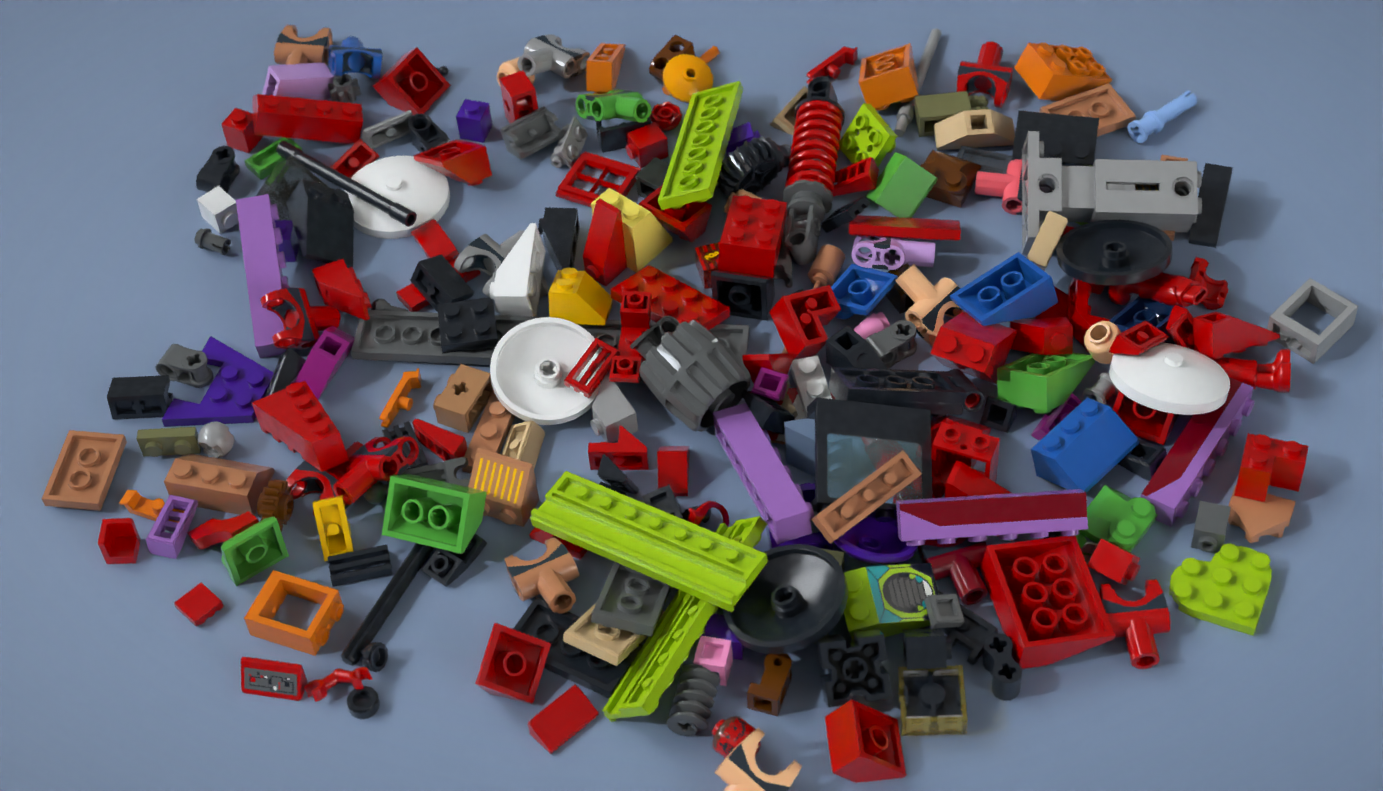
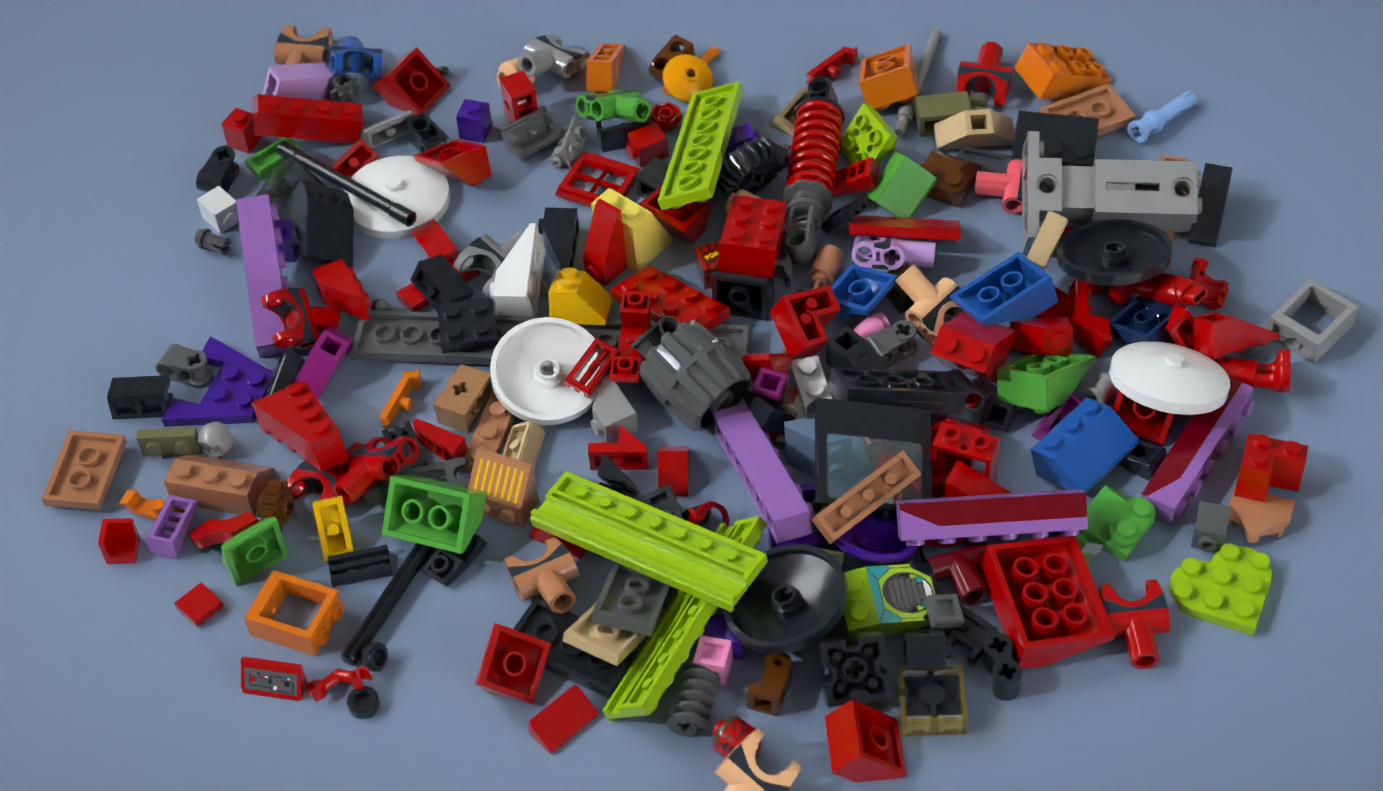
(1099, 340): light nougat head -> none
(1114, 562): red brick -> none
(1137, 339): red slope -> none

